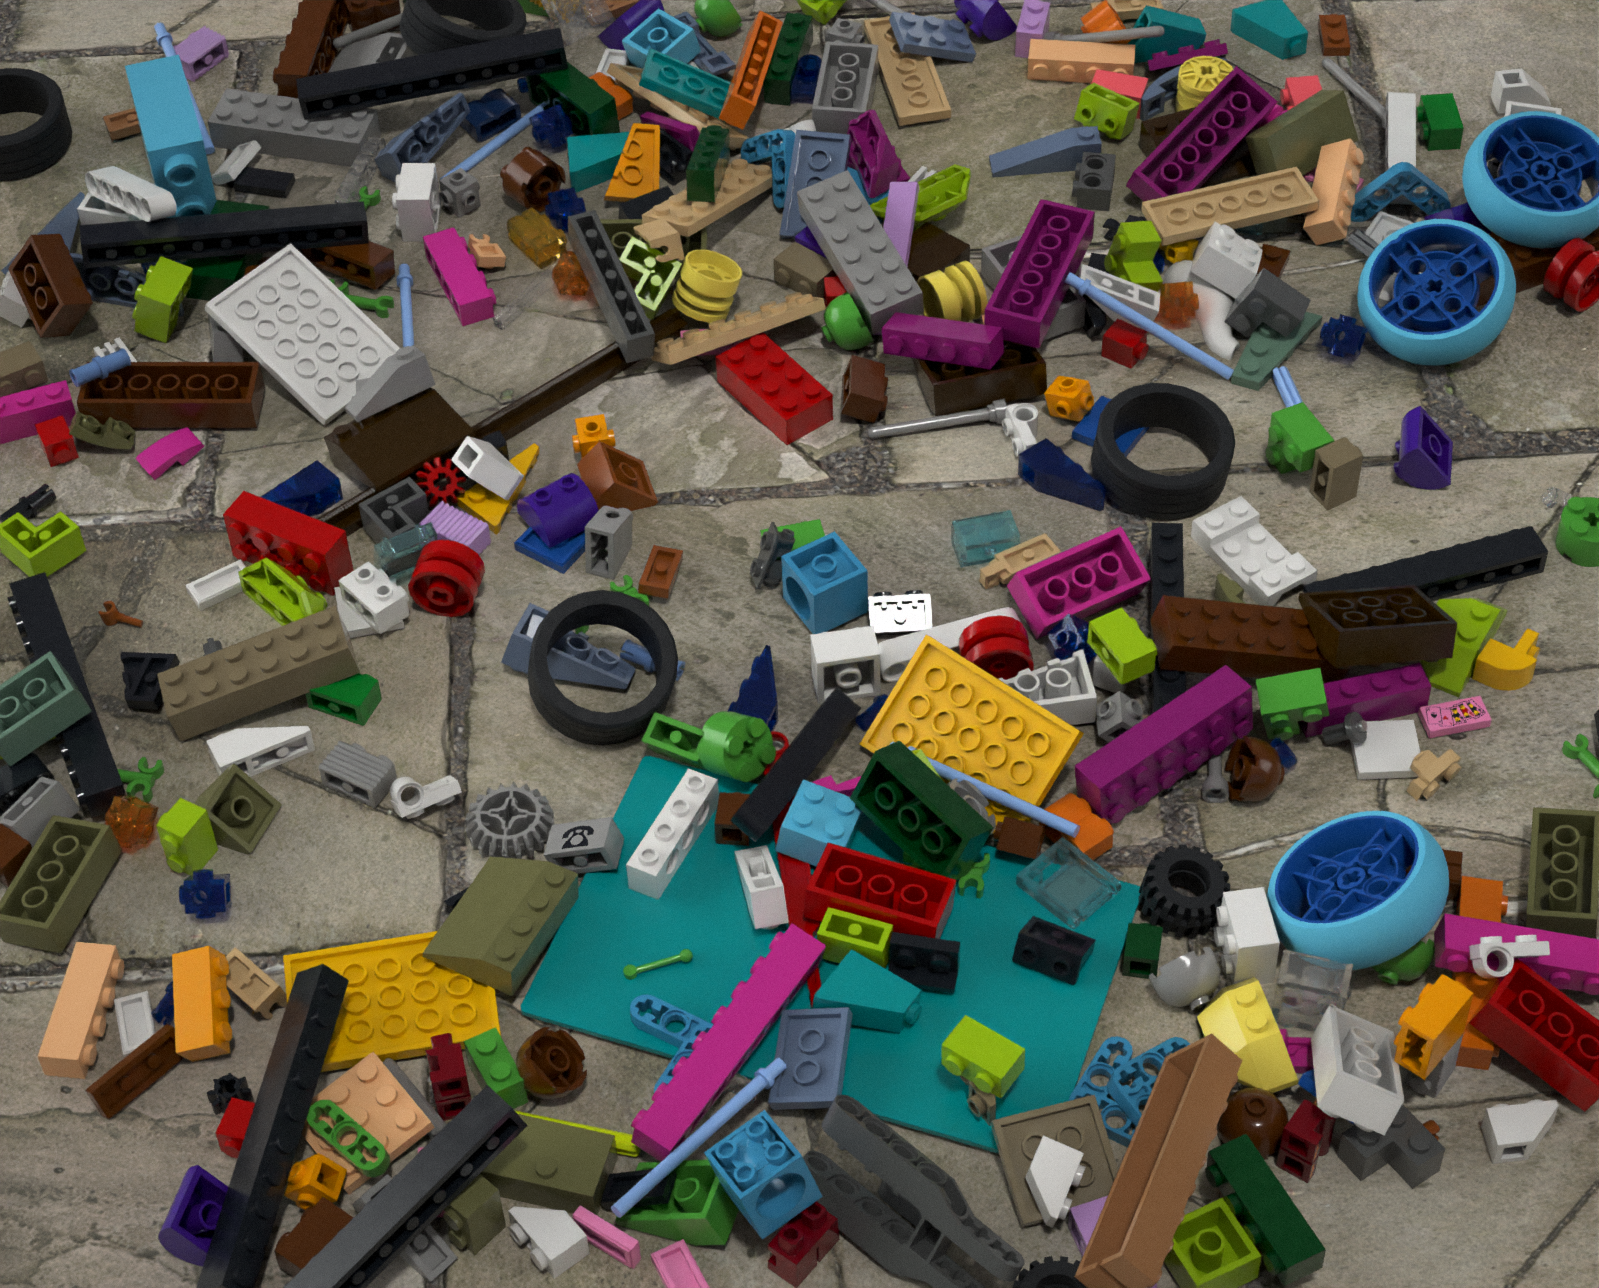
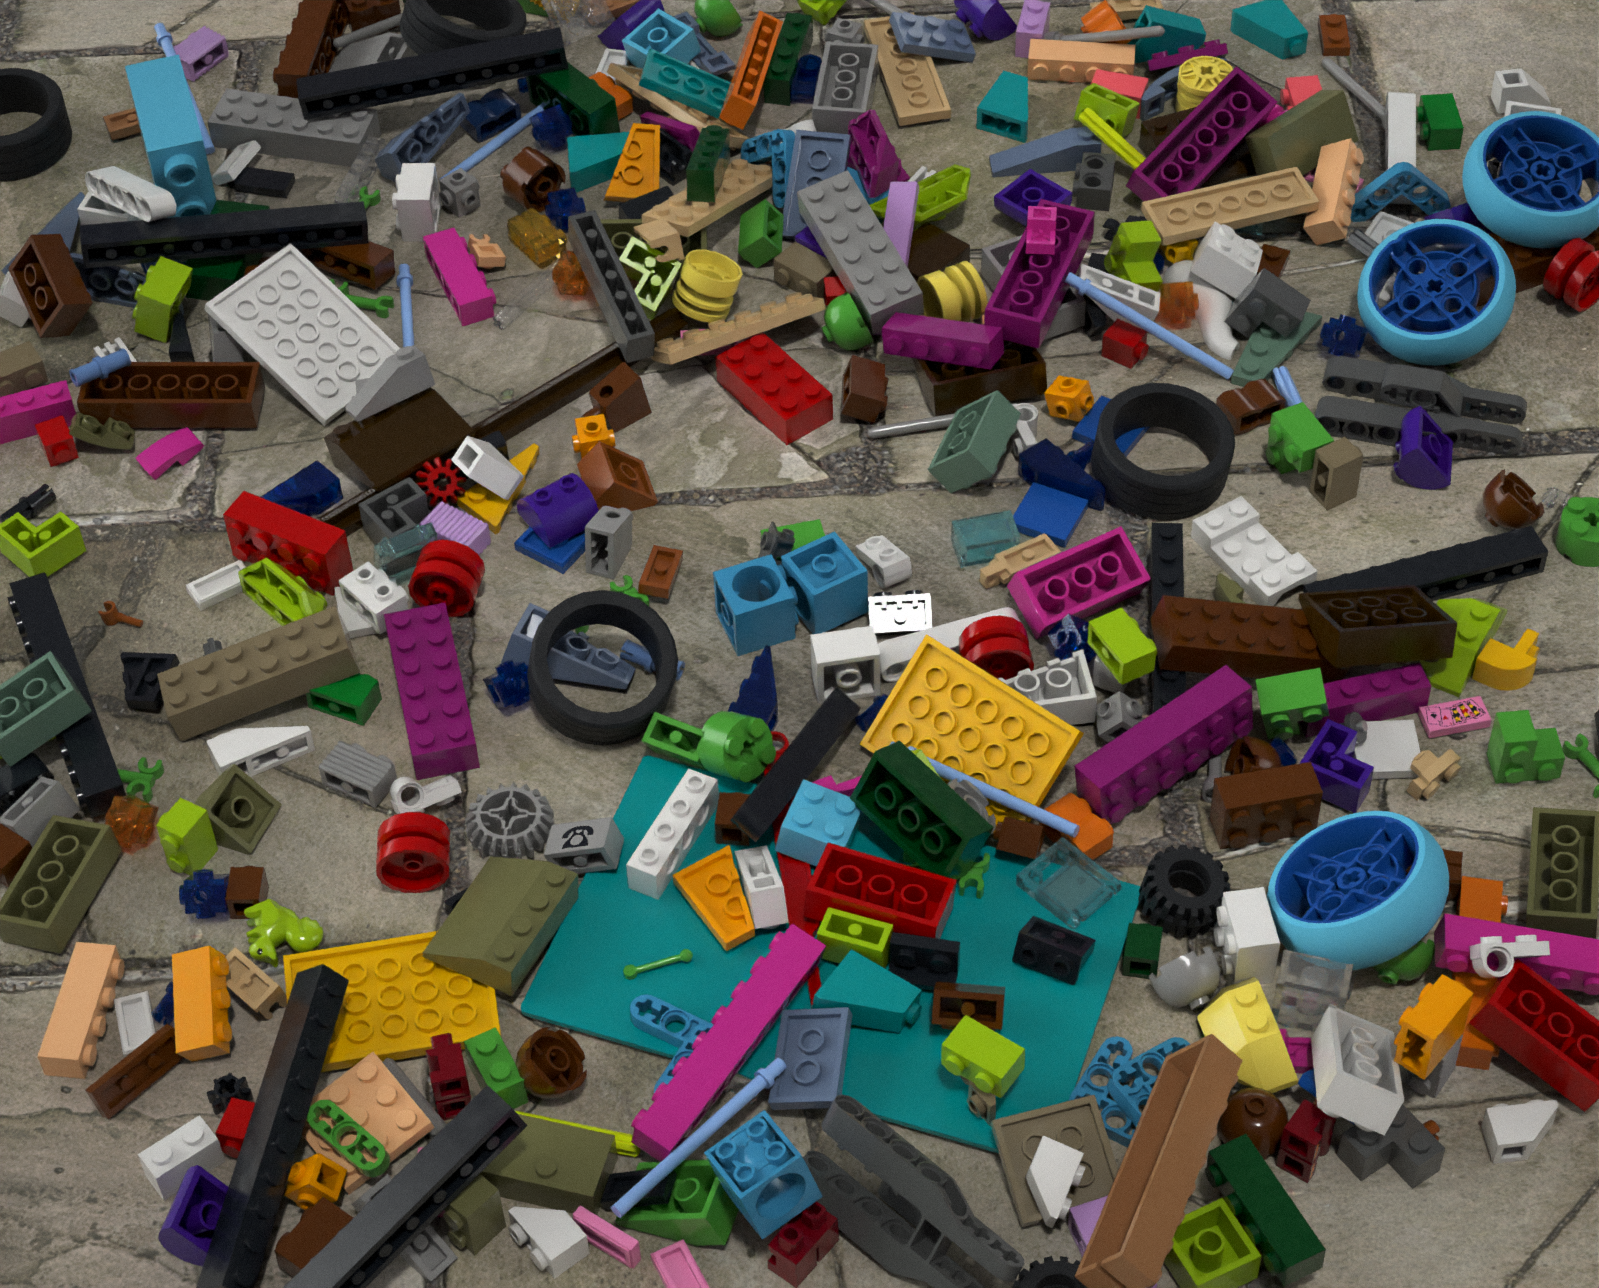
(177, 1152): none -> white brick
(180, 346): none -> black slope
(244, 889): none -> reddish brown brick
(279, 925): none -> lime animal
(413, 852): none -> red wheel
(431, 691): none -> magenta brick
(509, 684): none -> clear blue brick
(619, 398): none -> reddish brown torso
(717, 897): none -> light orange wing
(755, 604): none -> dark azure brick
(760, 233): none -> bright green brick
(886, 560): none -> white plate
(974, 442): none -> sand green brick
(978, 1002): none -> reddish brown brick
(1005, 107): none -> teal slope
(1026, 192): none -> dark purple brick
(1041, 230): none -> dark pink slope
(1049, 513): none -> blue tile
(1082, 455): none -> clear blue pin
(1111, 138): none -> neon yellow axle
(1250, 405): none -> reddish brown brick
(1265, 805): none -> reddish brown brick
(1341, 776): none -> dark purple brick
(1415, 388): none -> dark grey beam
(1510, 502): none -> reddish brown cylinder
(1521, 752): none -> bright green brick

